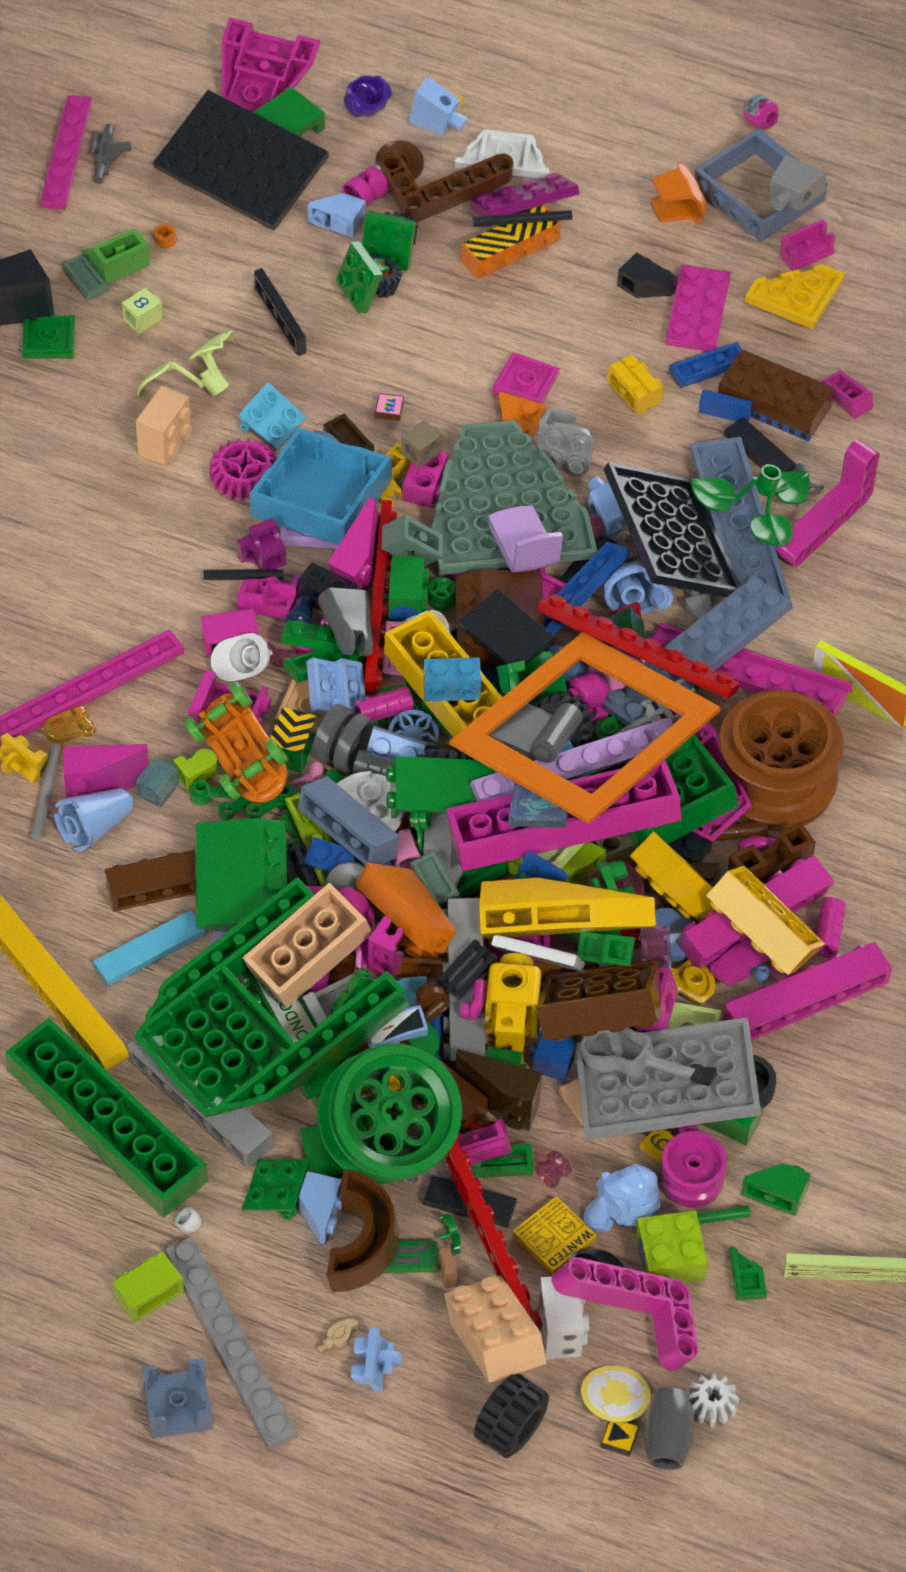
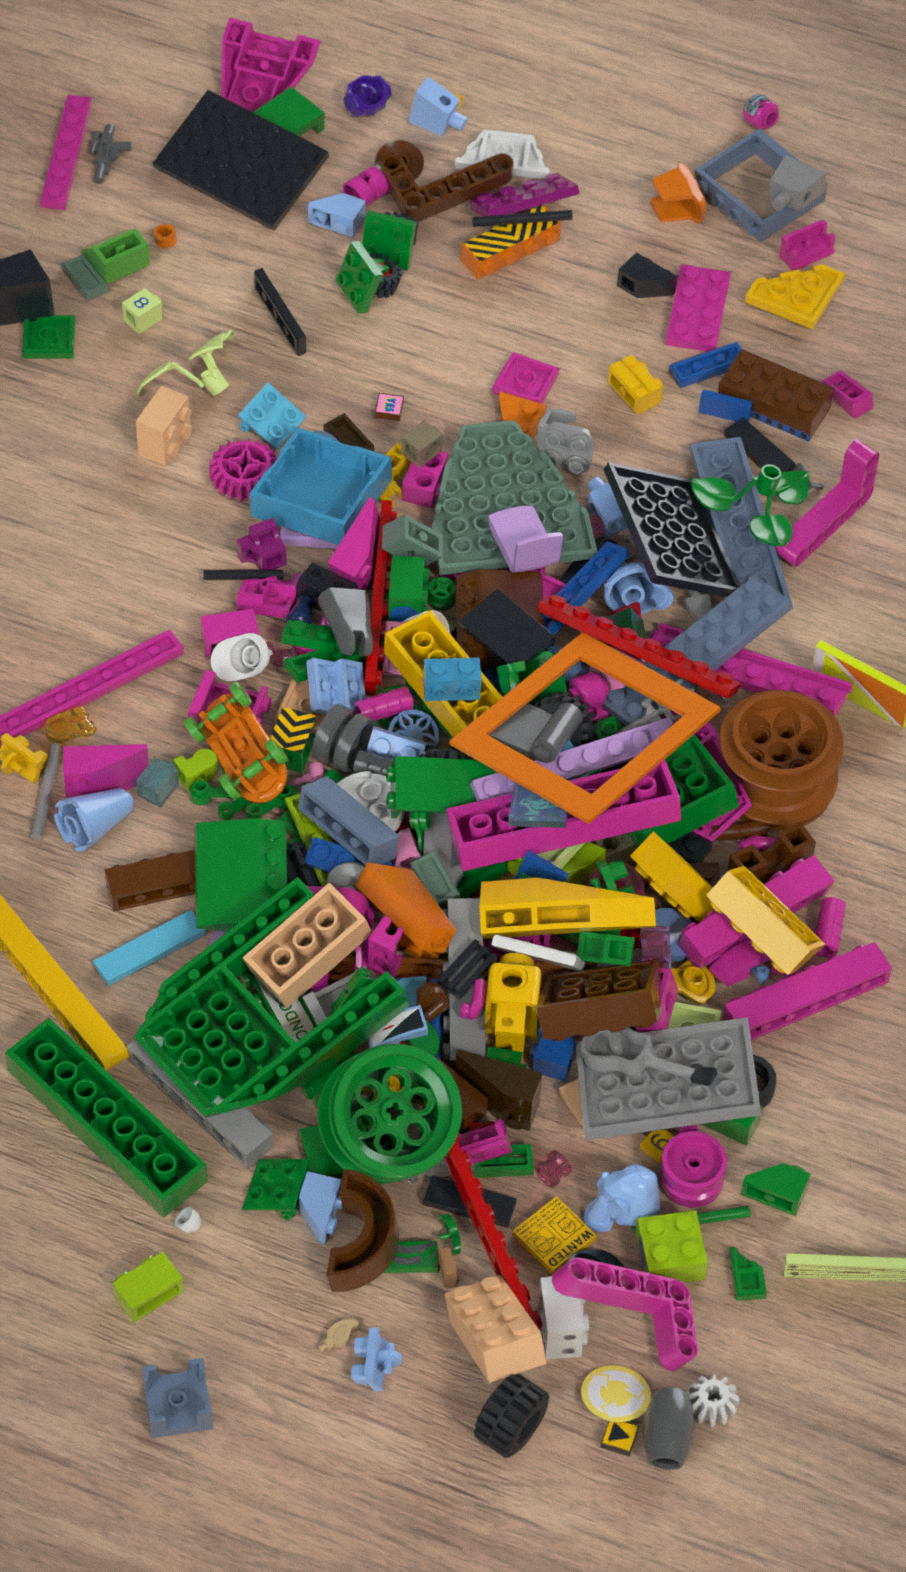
(231, 1344): light grey plate -> none

